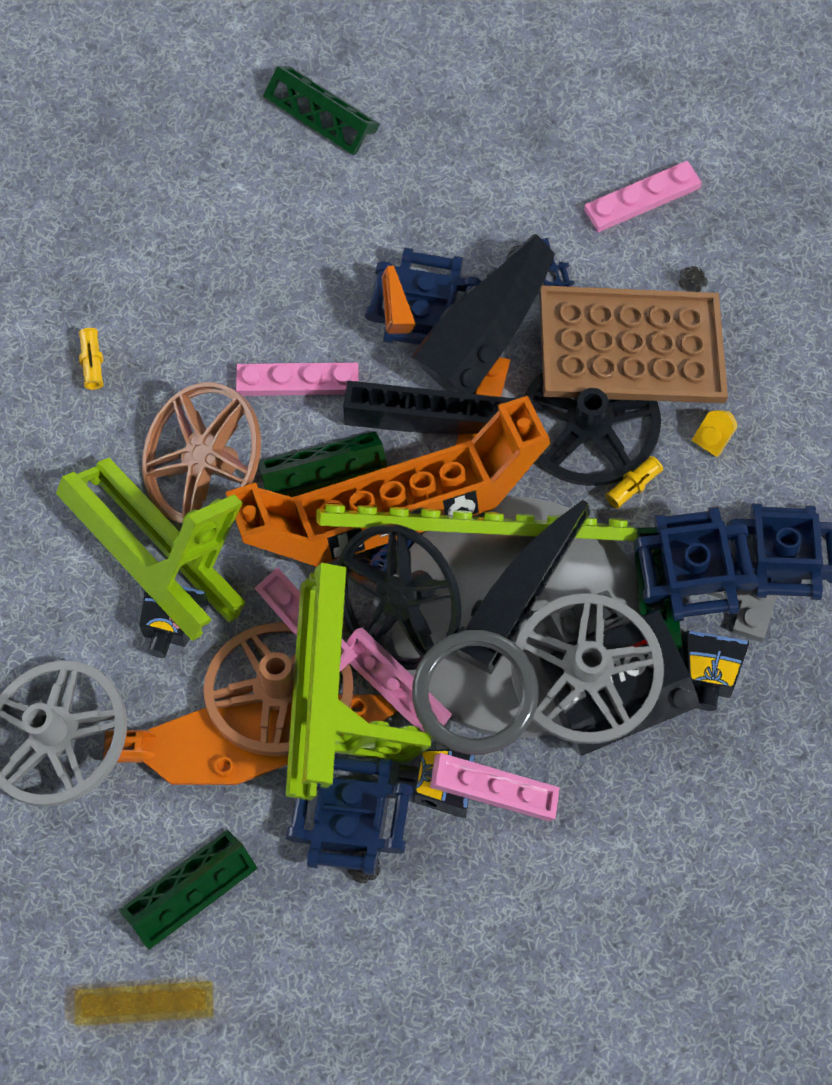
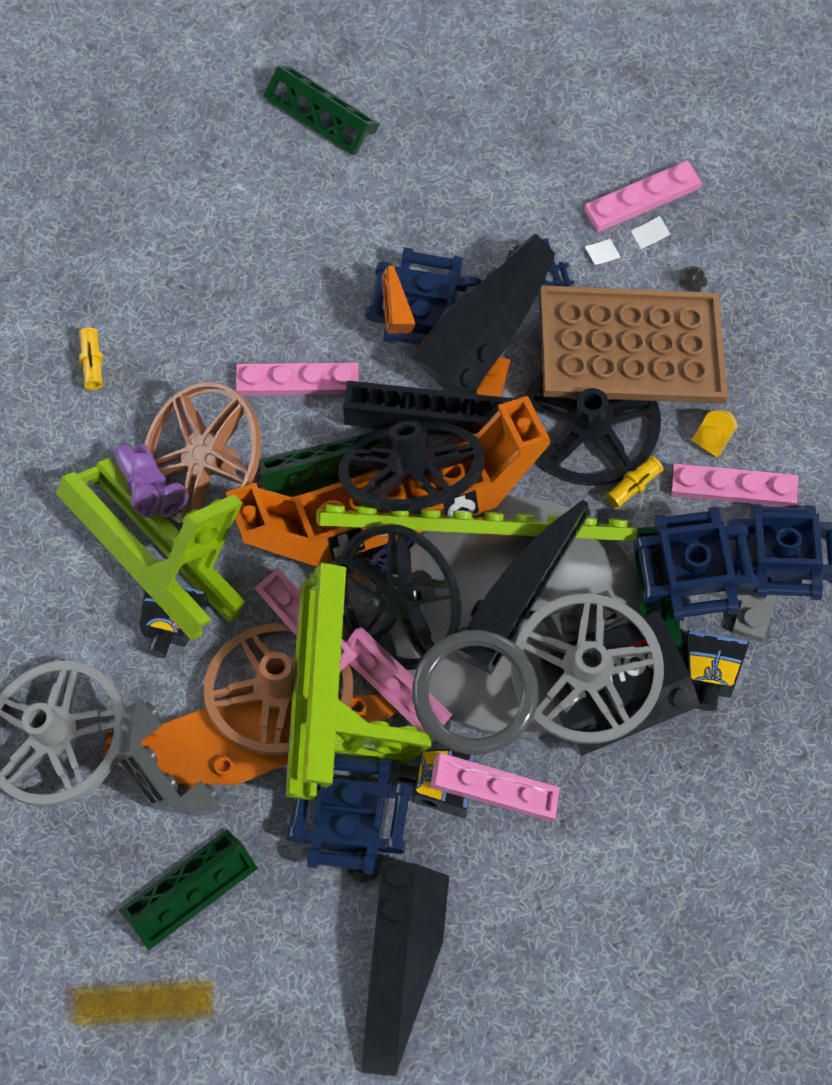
(139, 761): none -> dark grey slope
(148, 483): none -> medium lavender piece
(403, 959): none -> black wedge
(411, 461): none -> black wheel
(644, 235): none -> white sticker
(734, 485): none -> bright pink plate

